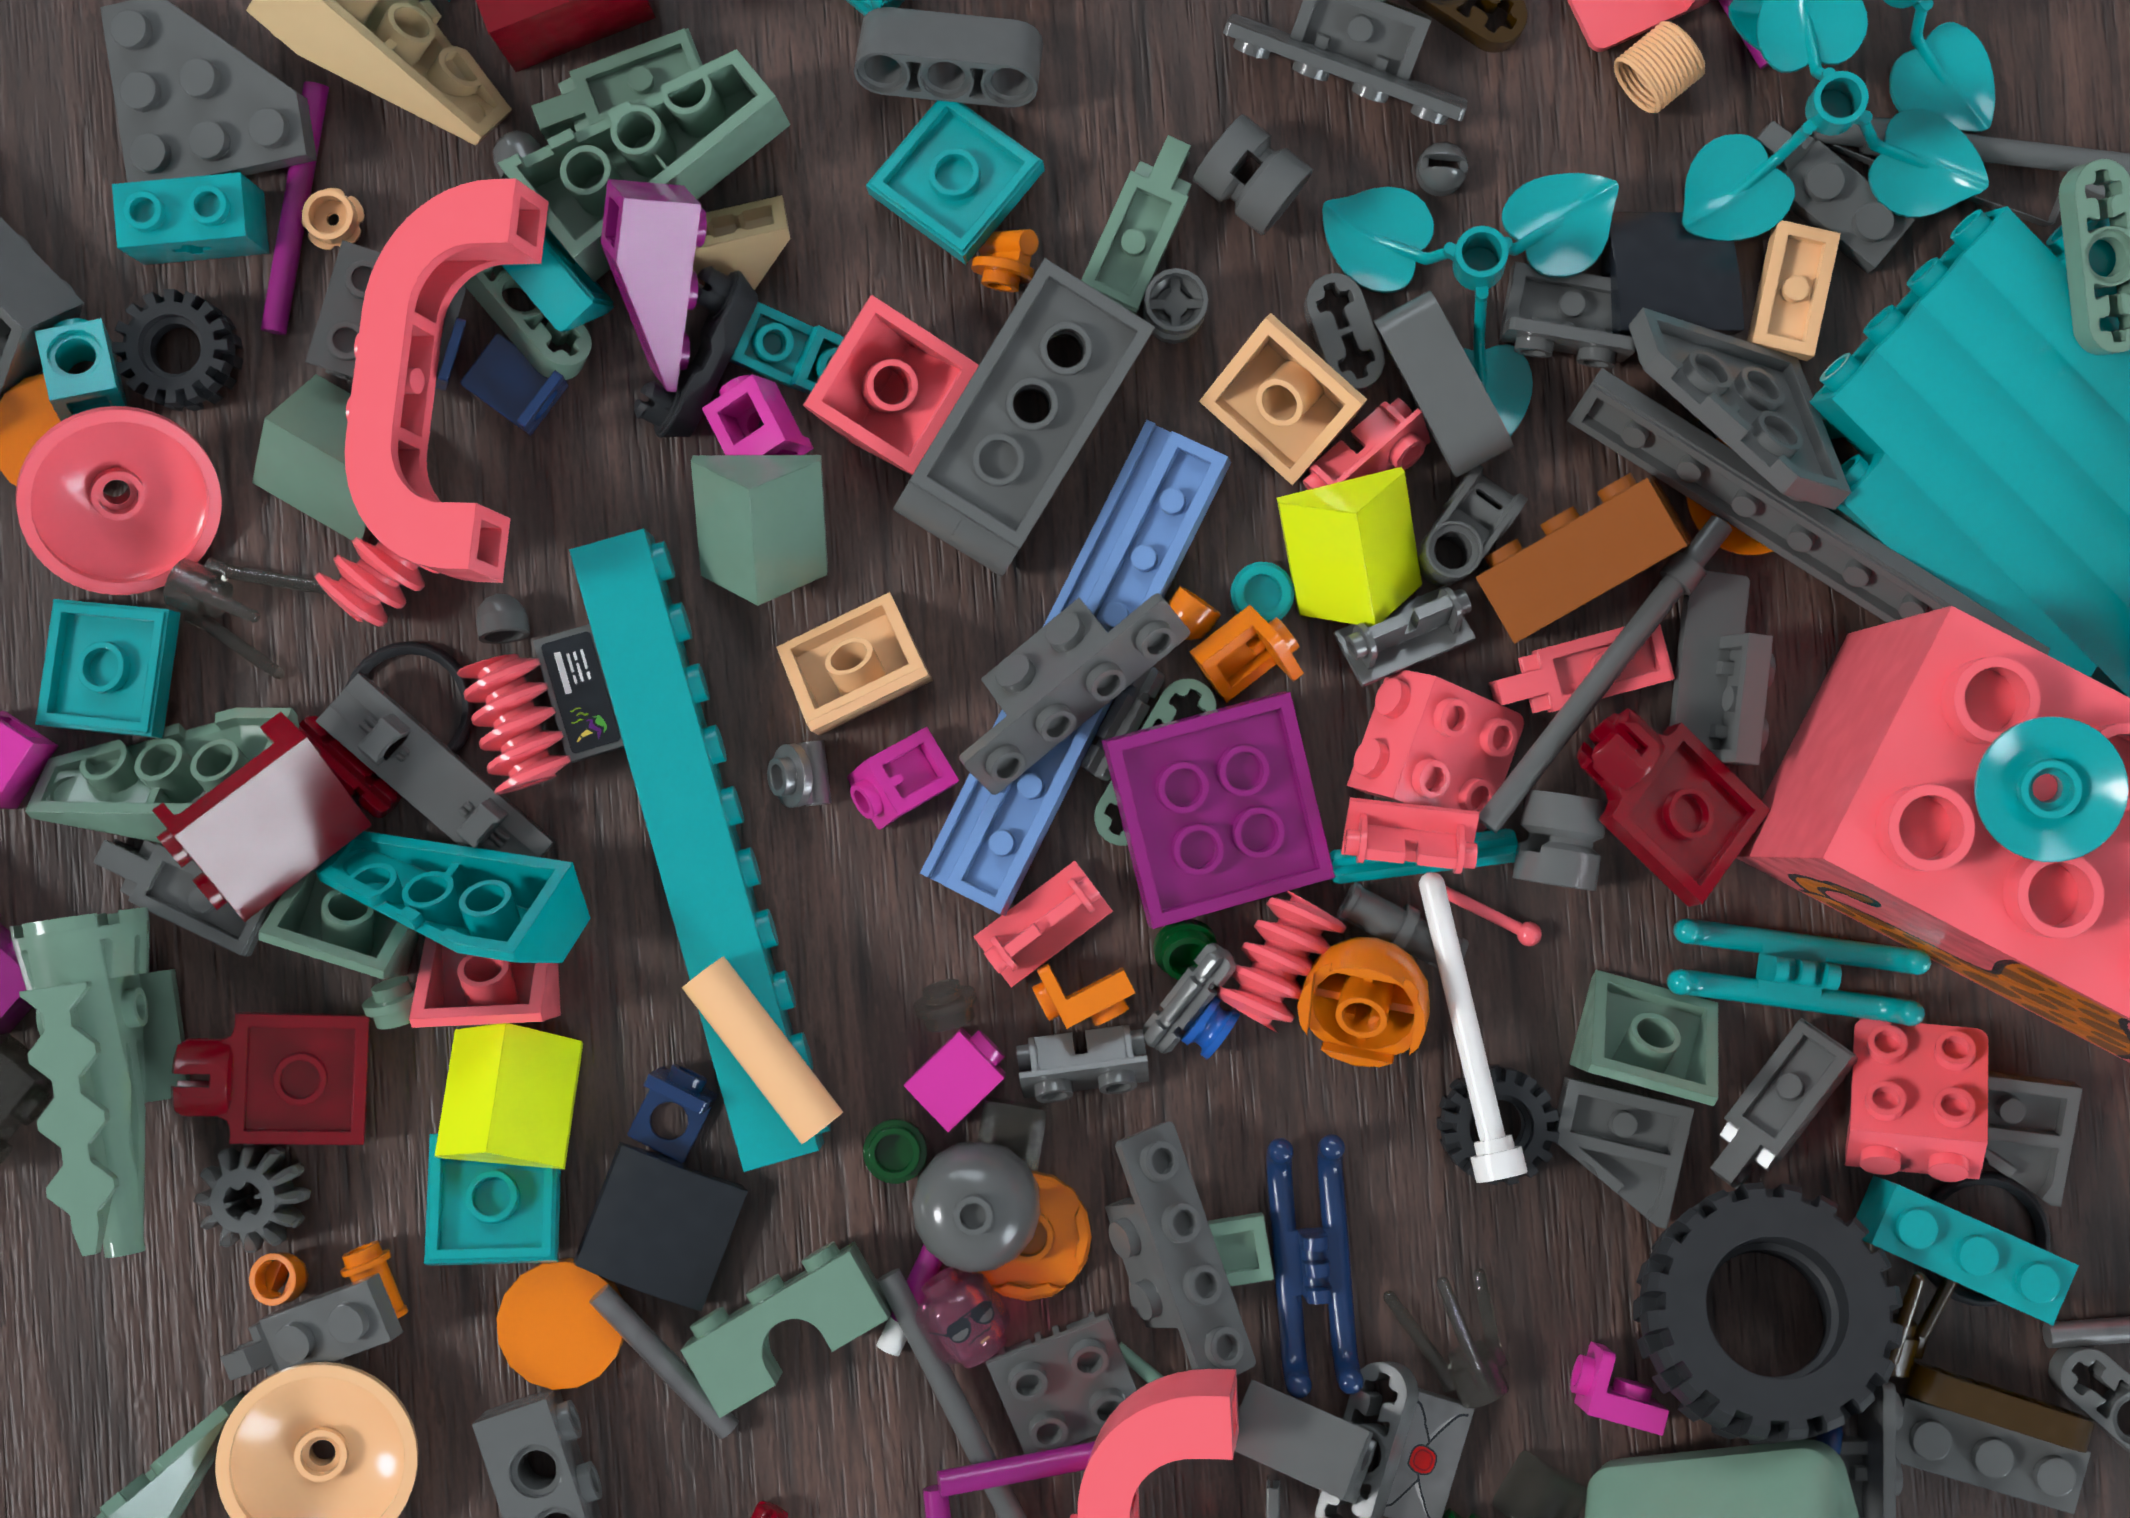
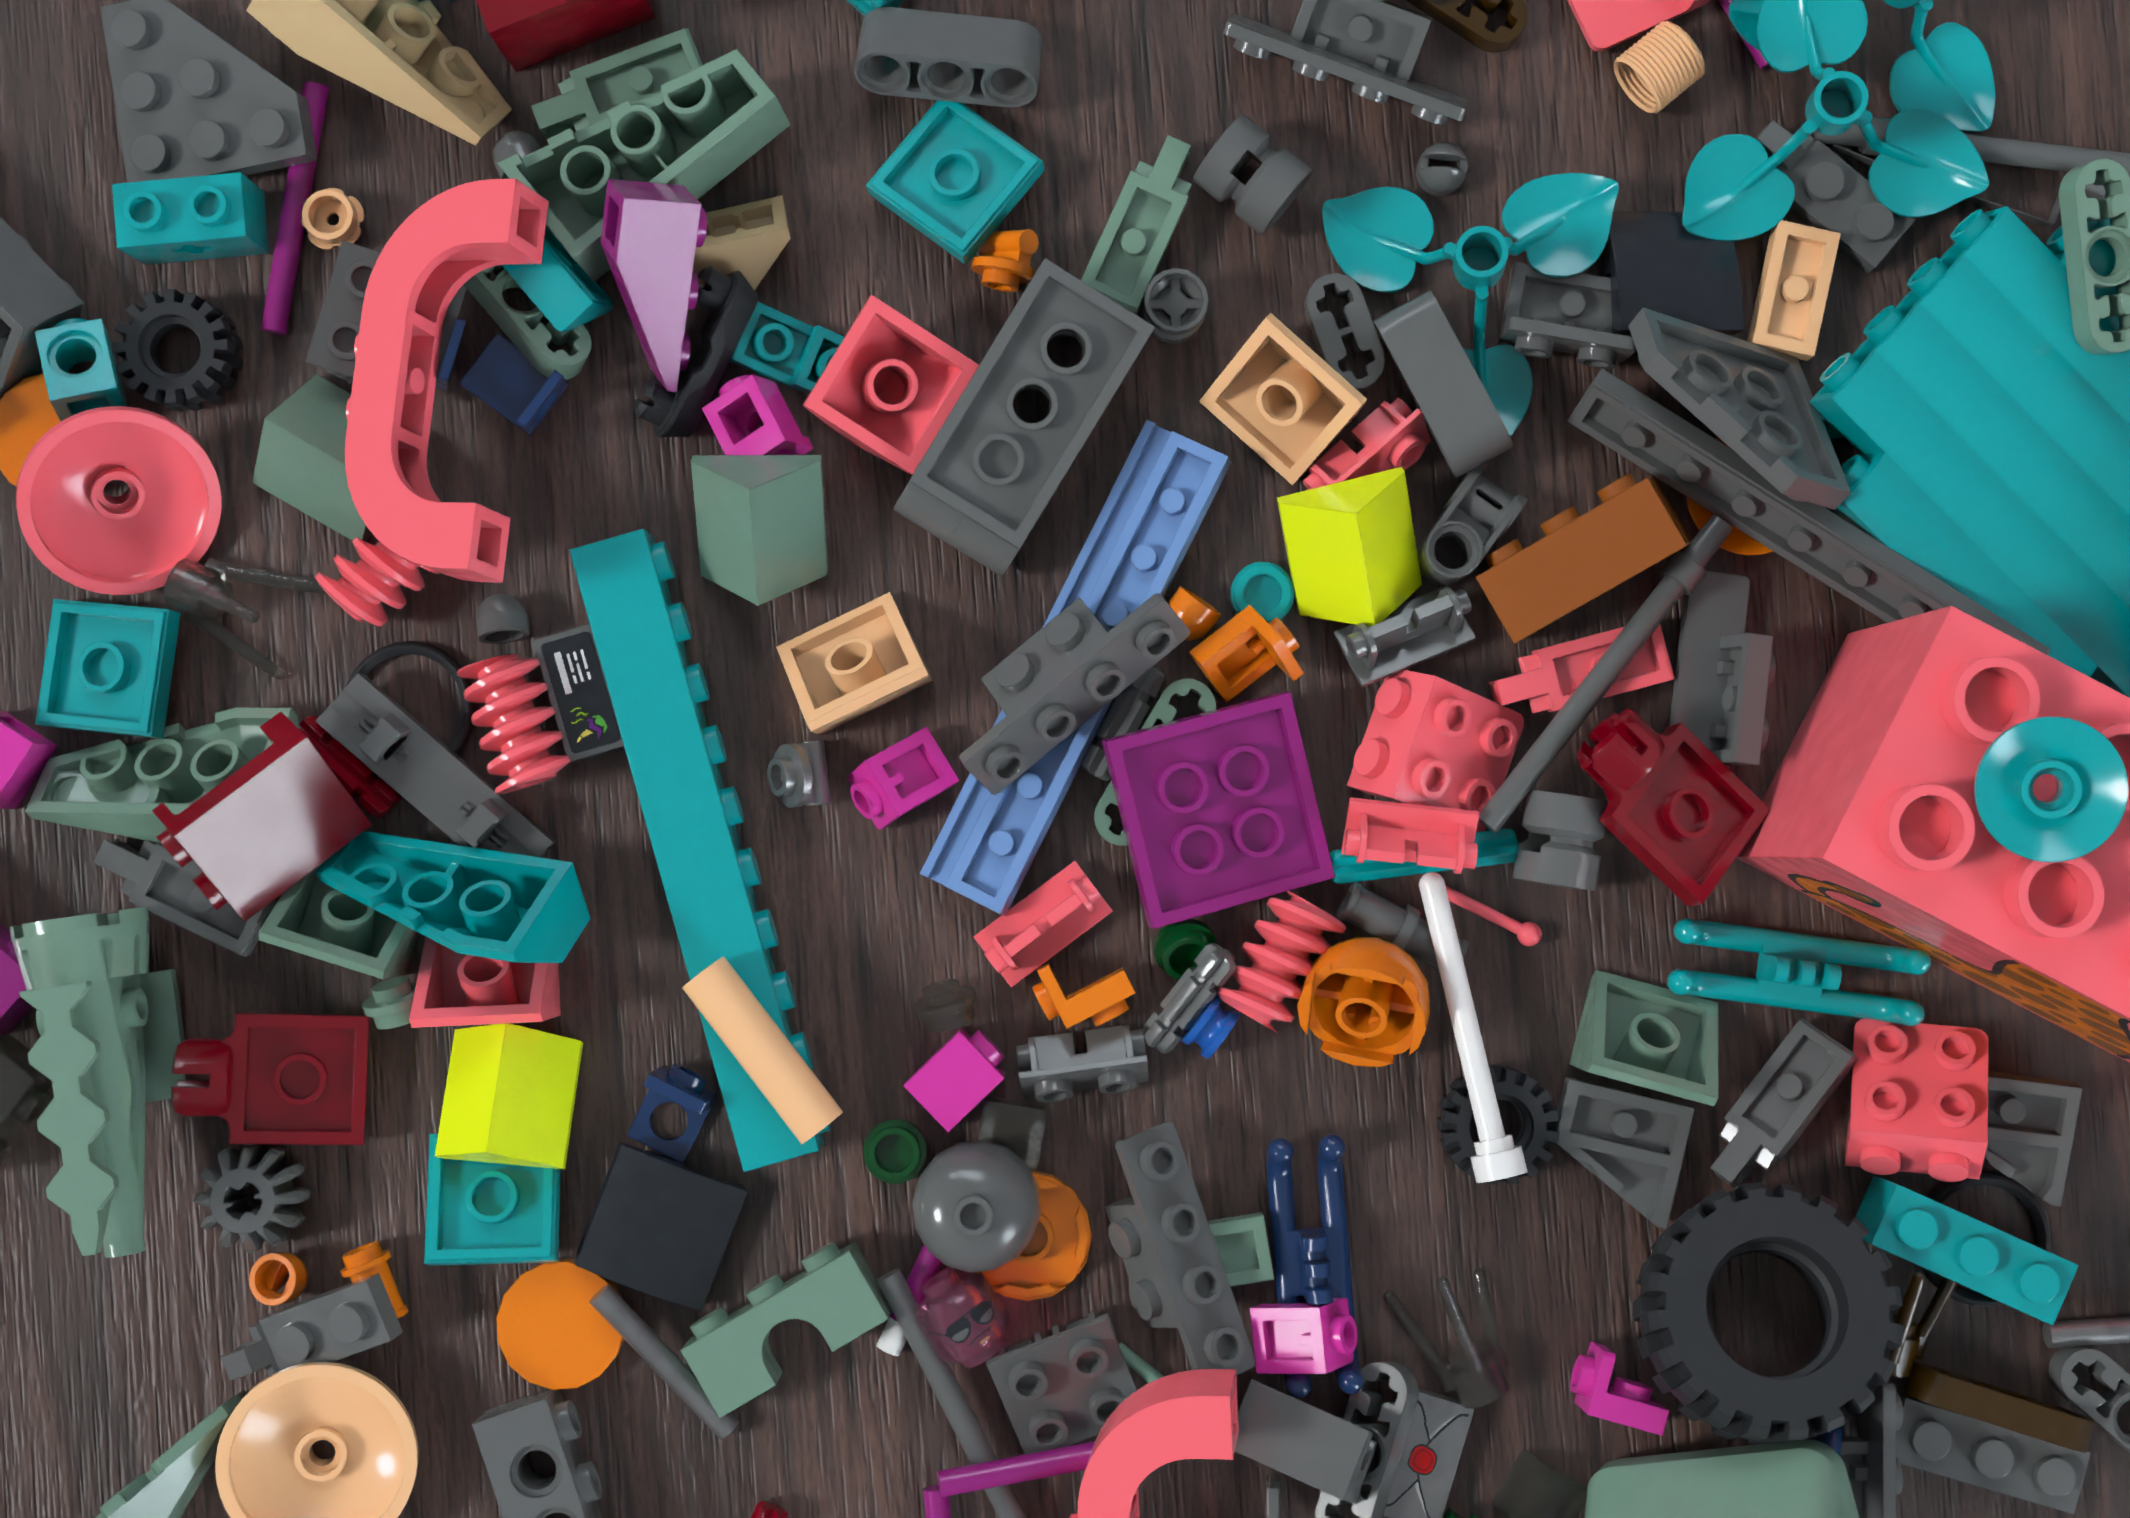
(1303, 1337): none -> dark pink bracket

